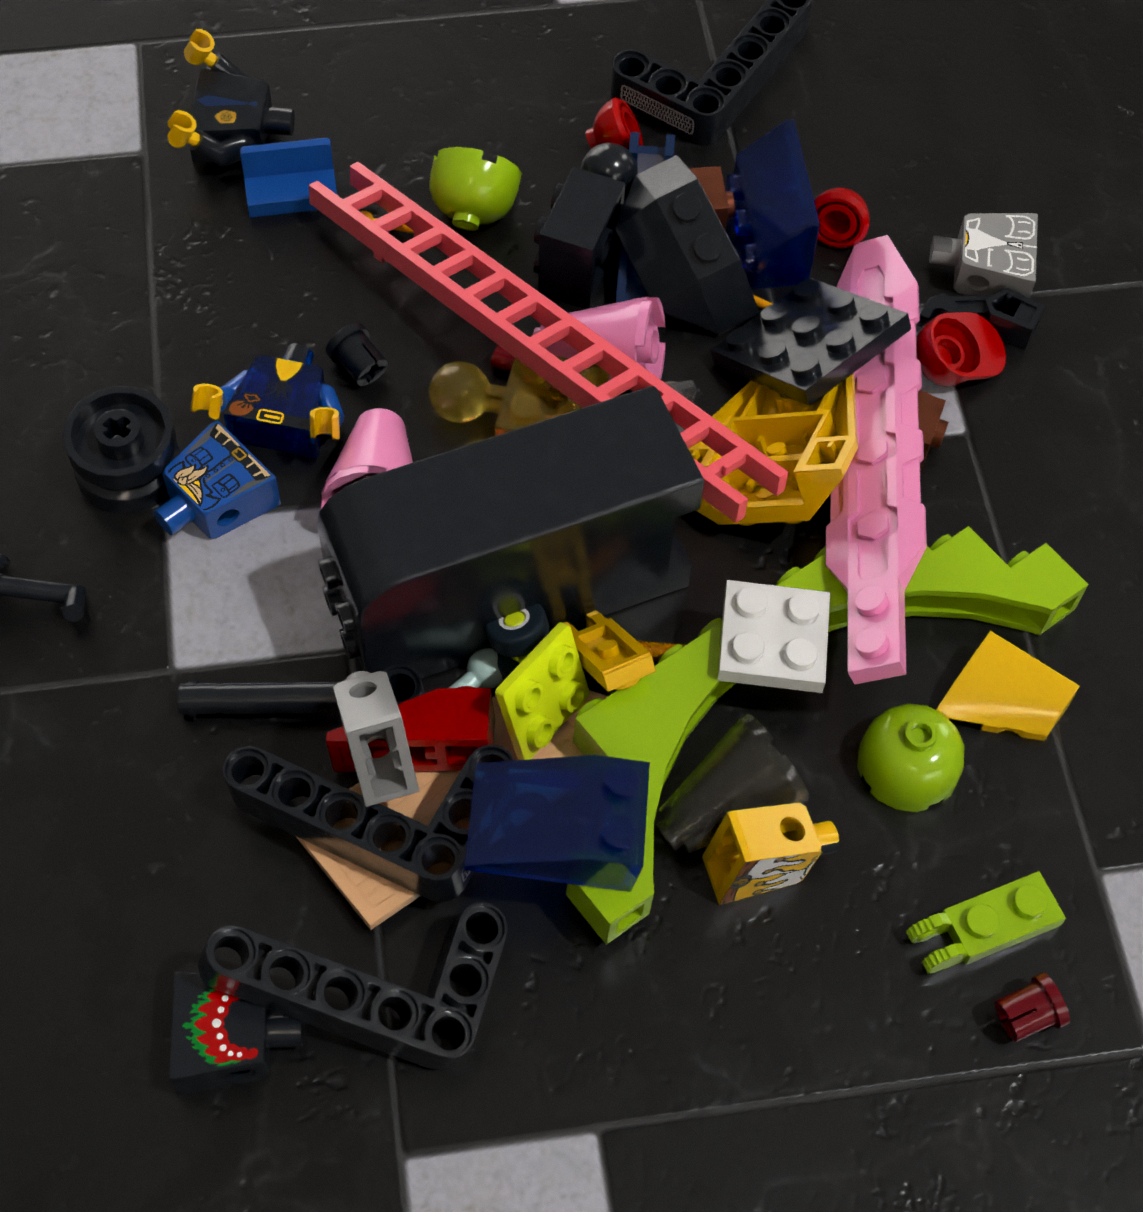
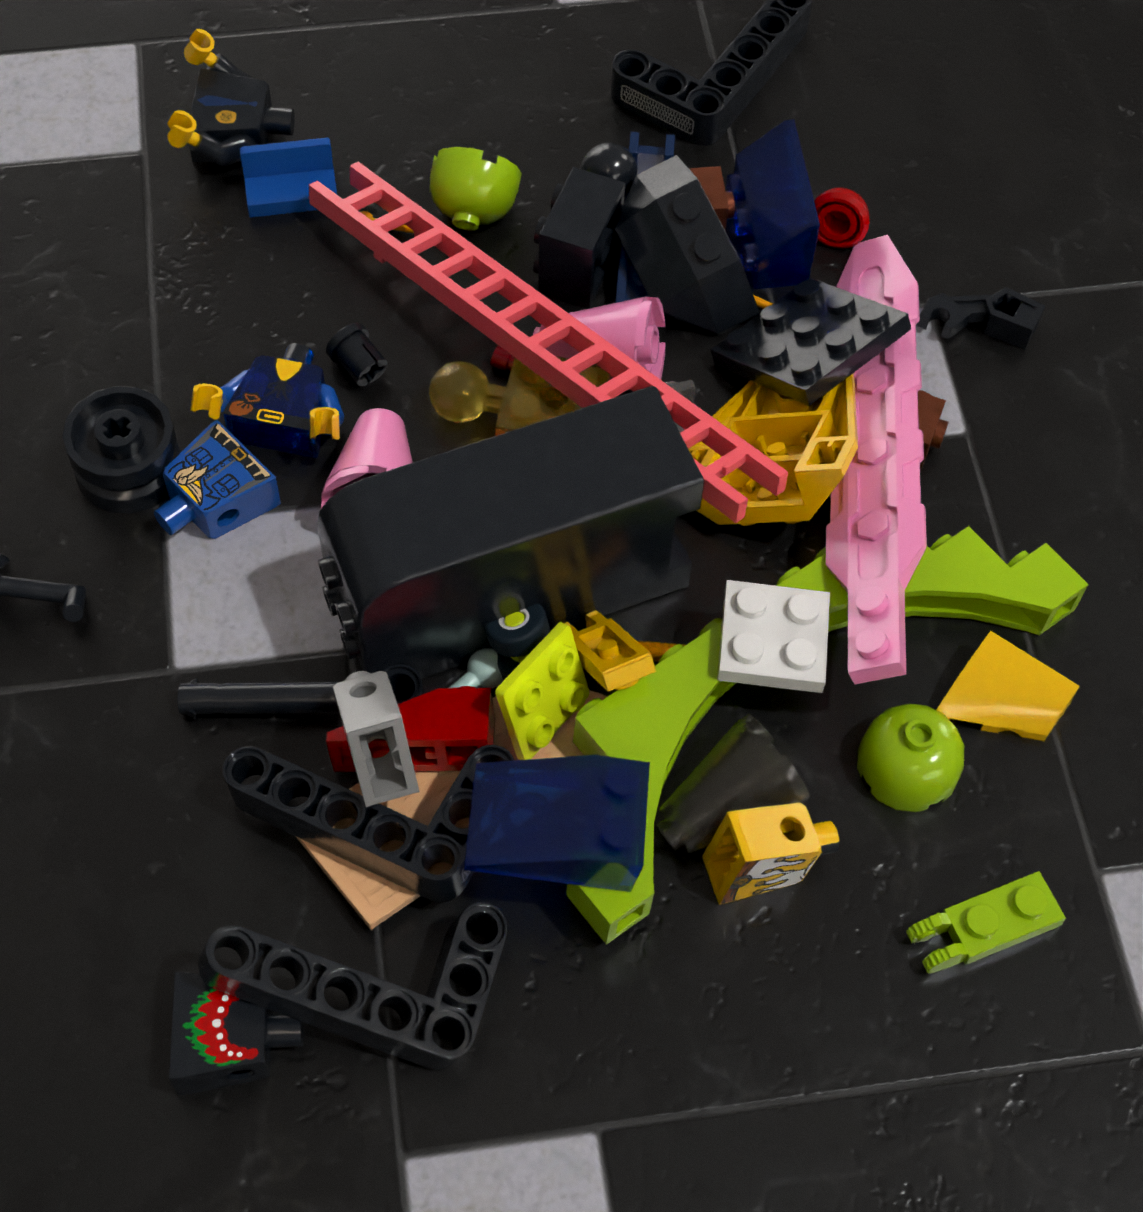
(613, 125): red brick -> none
(959, 349): red cap -> none
(991, 253): light grey torso -> none
(1032, 1008): dark red bush -> none

